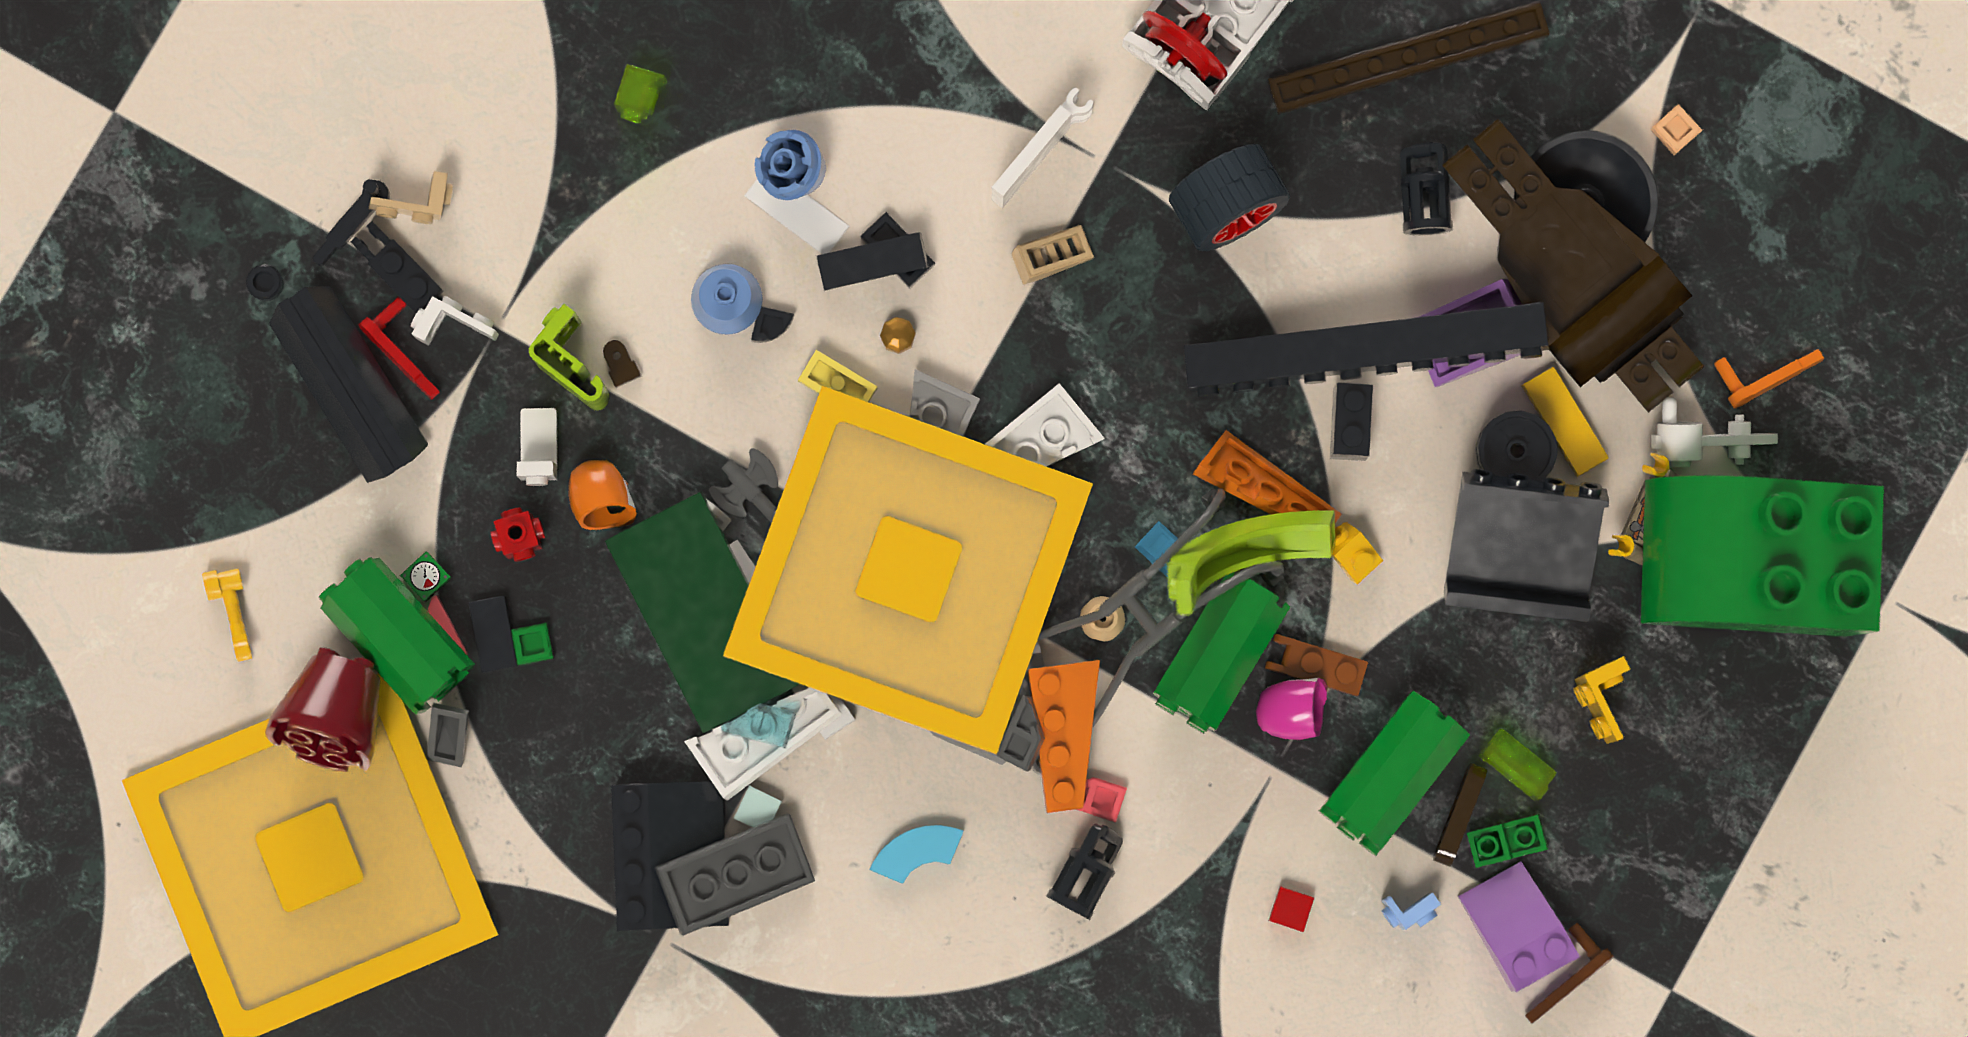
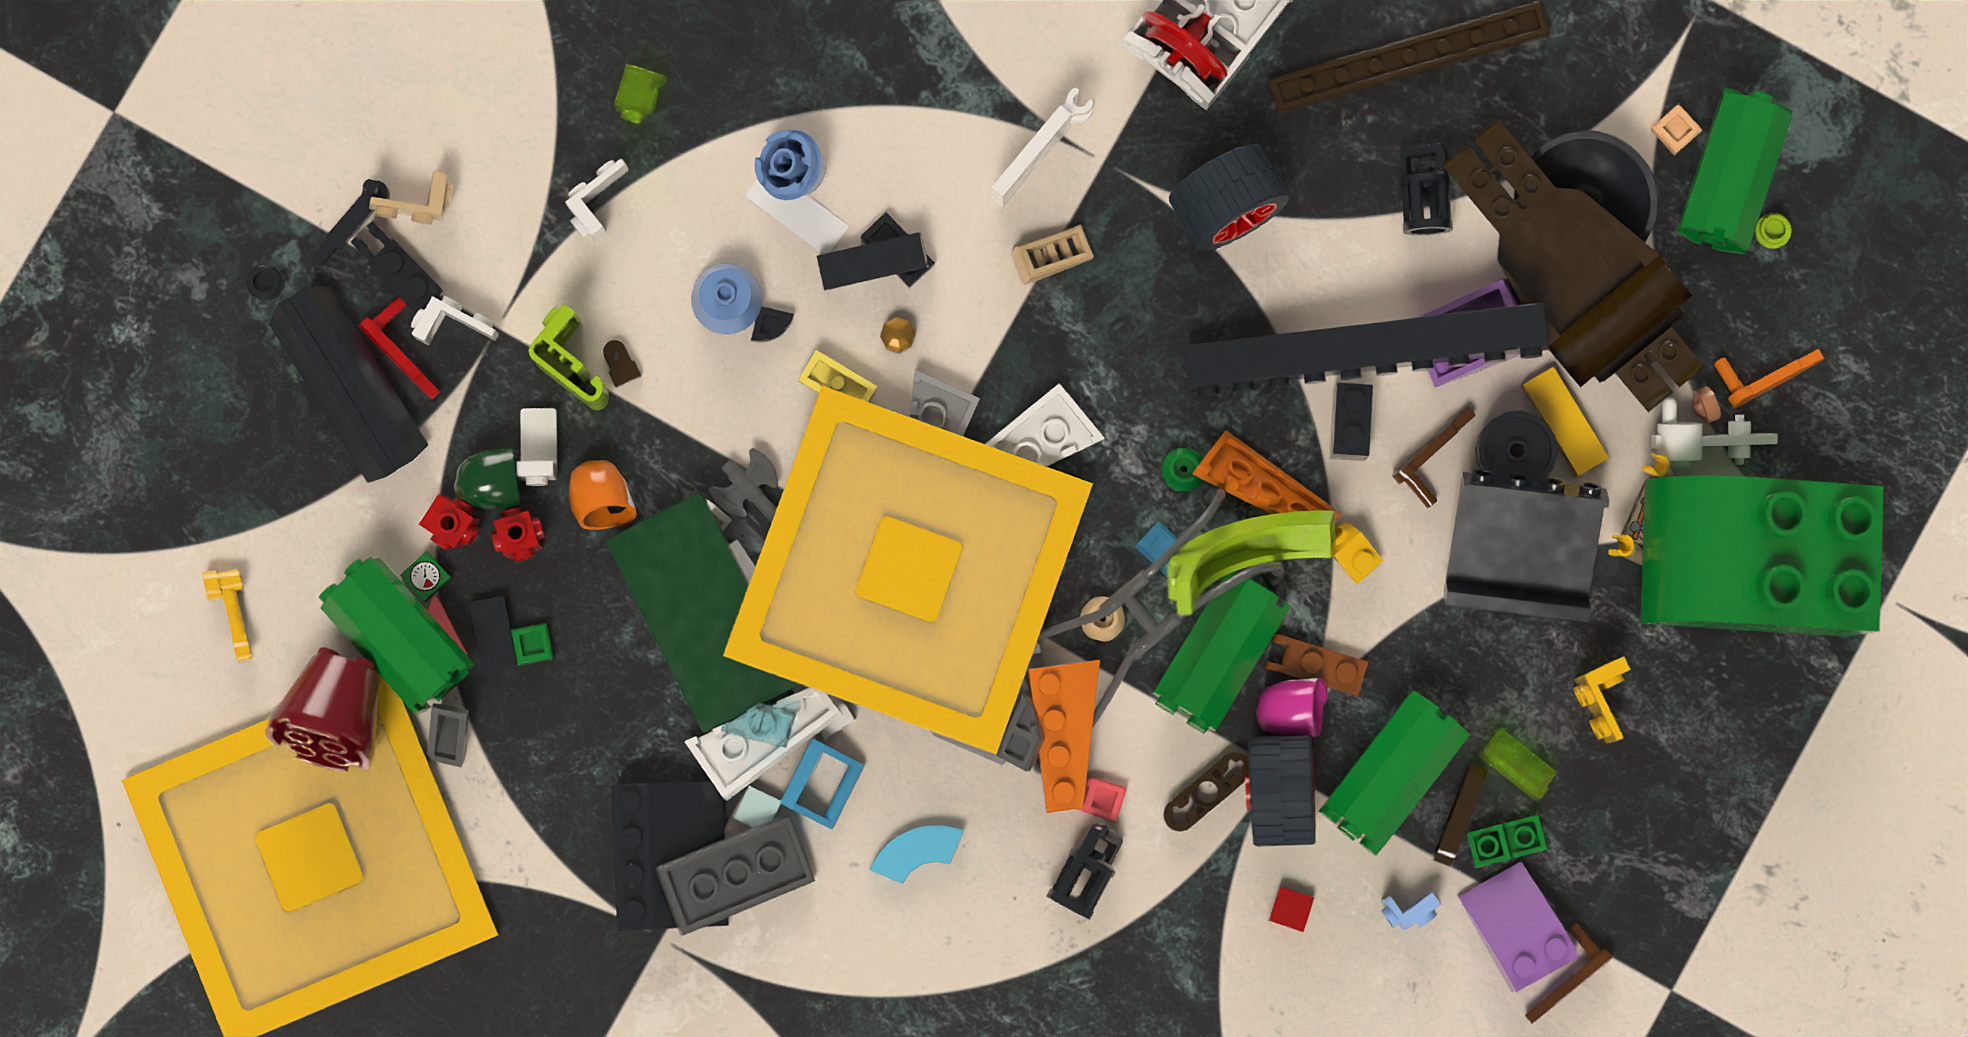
(439, 518): none -> red brick
(489, 479): none -> dark green piece
(584, 220): none -> white bracket
(803, 775): none -> dark azure tile
(1171, 469): none -> green plate
(1192, 816): none -> dark brown beam
(1281, 791): none -> black wheel
(1407, 470): none -> reddish brown piece
(1706, 405): none -> nougat tile
(1734, 171): none -> green brick
(1773, 230): none -> lime plate

